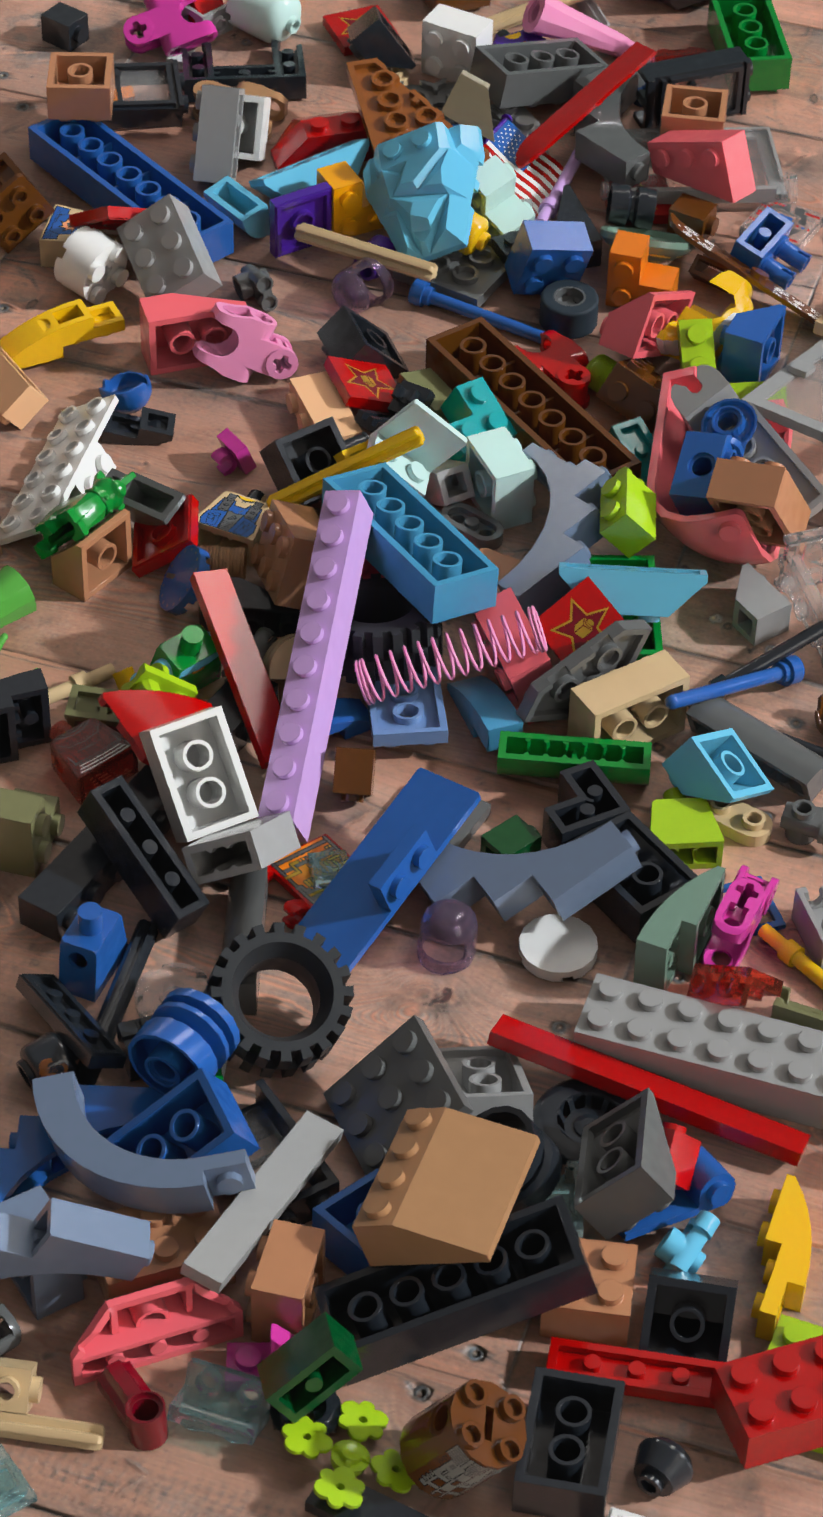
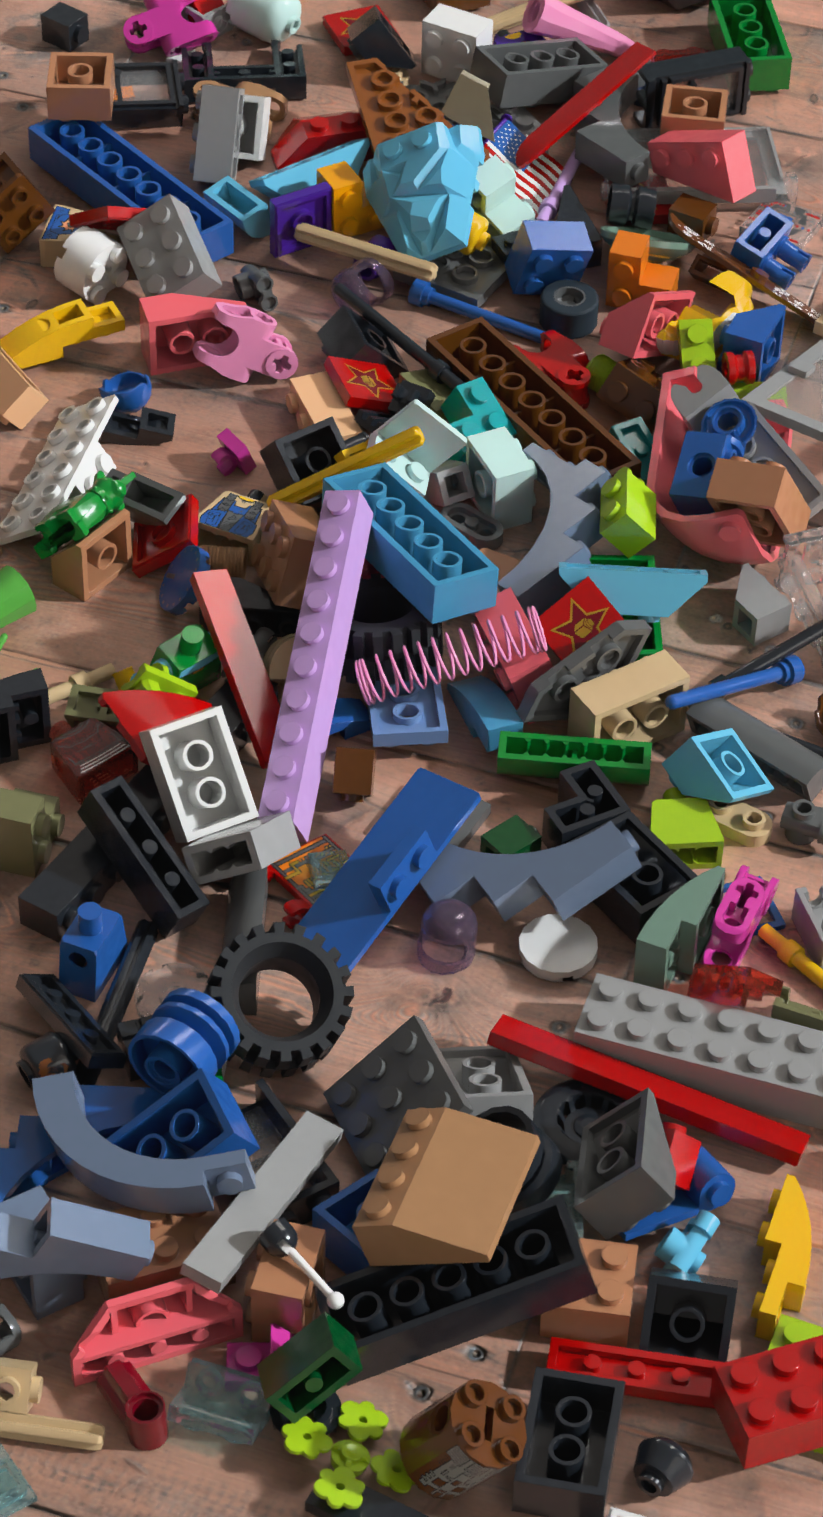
(280, 1241): none -> hinge
(437, 369): none -> black bar
(739, 367): none -> red wheel

